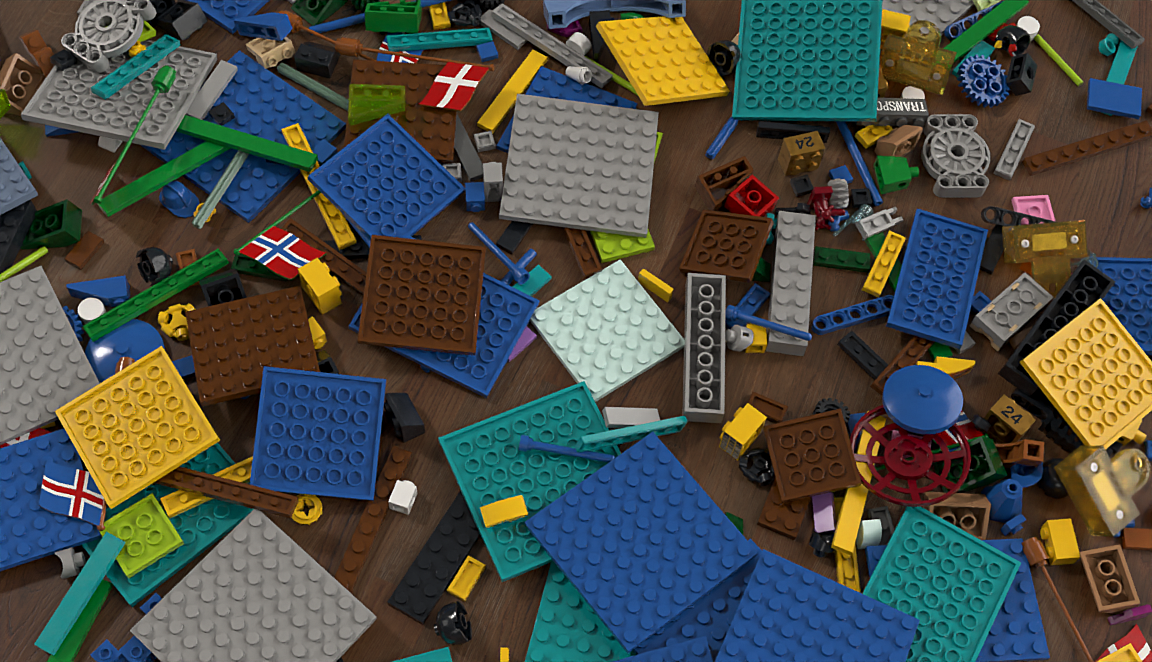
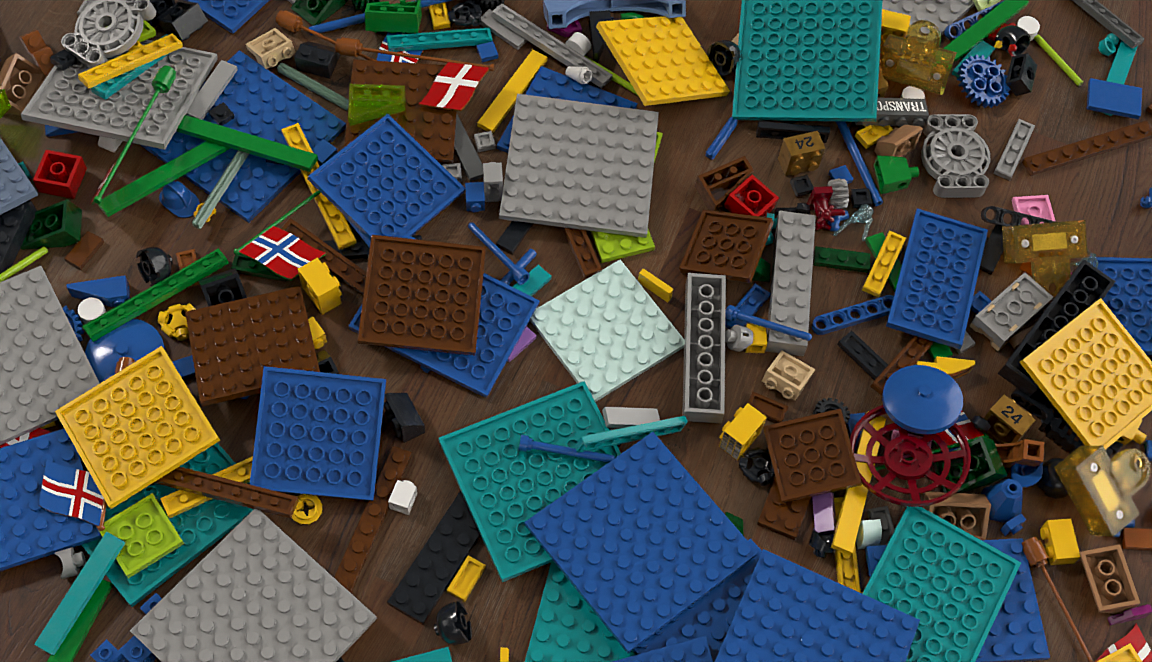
(60, 174): none -> red brick
(130, 61): none -> yellow tile
(266, 26): blue slope -> none
(504, 510): yellow slope -> none
(787, 375): none -> tan plate
(878, 222): light grey hinge -> none

